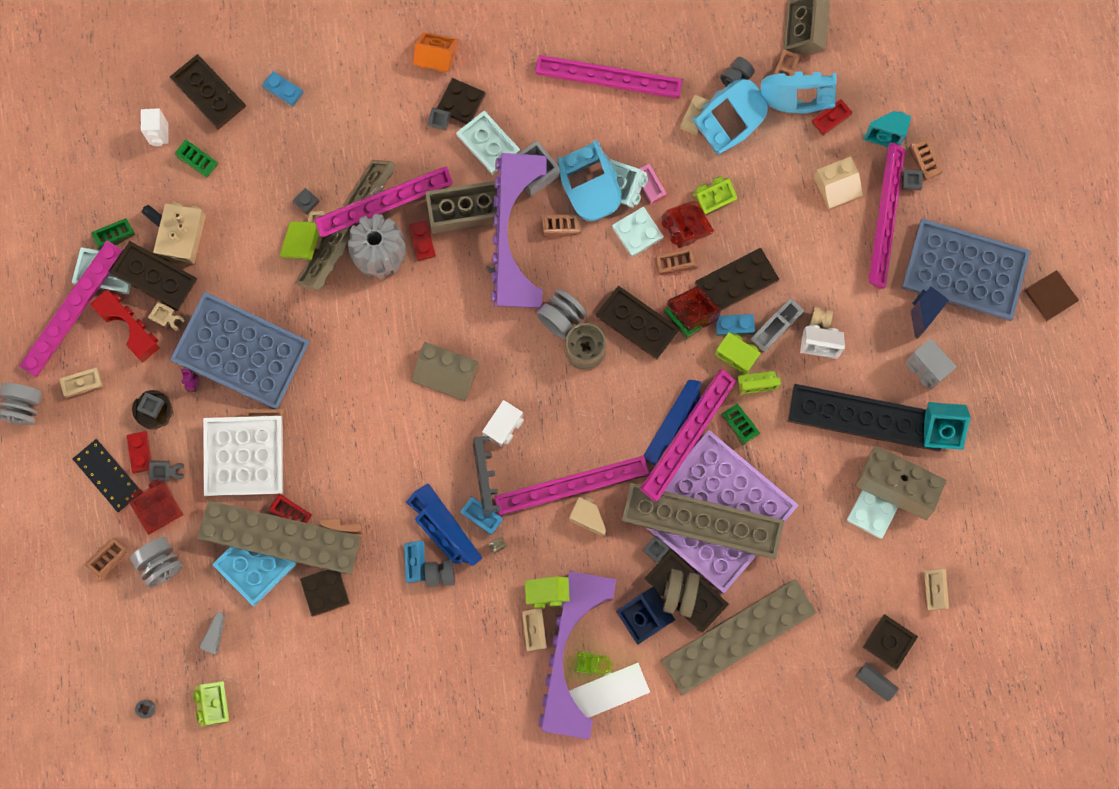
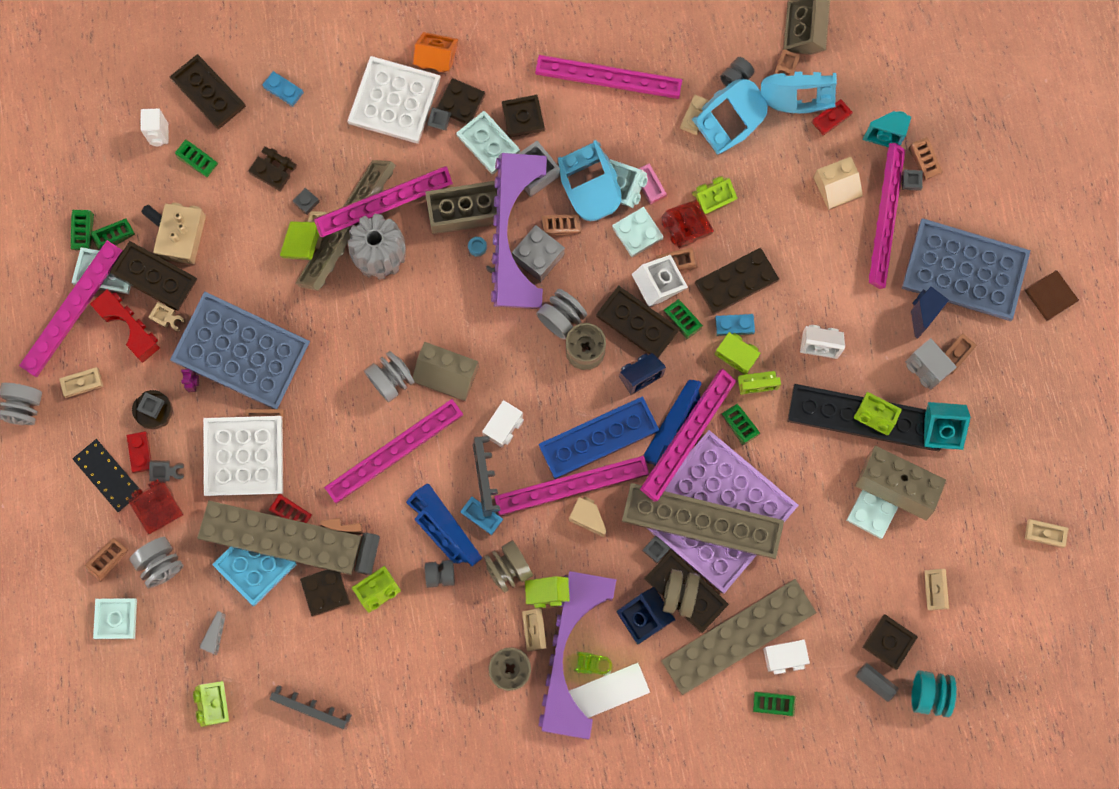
(75, 221): none -> green slope
(115, 618): none -> light aqua plate
(147, 703): dark grey bush -> none
(270, 174): none -> dark brown plate
(310, 710): none -> dark grey hinge
(367, 553): none -> dark grey axle
(376, 589): none -> lime bracket
(389, 376): none -> light grey wheel
(393, 451): none -> dark pink plate
(394, 99): none -> white plate
(414, 561): dark azure plate -> none
(422, 240): red plate -> none
(477, 246): none -> medium azure tile
(497, 545): dark tan bush -> none
(505, 680): none -> dark tan wheel
(508, 566): none -> dark tan wheel
(523, 116): none -> dark brown plate
(538, 253): none -> light grey brick
(598, 437): none -> blue plate
(642, 373): none -> dark blue slope
(659, 280): none -> white slope
(694, 308): clear red plate -> none
(777, 325): light grey slope -> none
(786, 656): none -> white brick
(791, 709): none -> green slope
(821, 318): tan wheel -> none
(877, 413): none -> lime bracket
(933, 693): none -> teal wheel
(960, 350): none -> nougat plate
(1046, 533): none -> tan plate

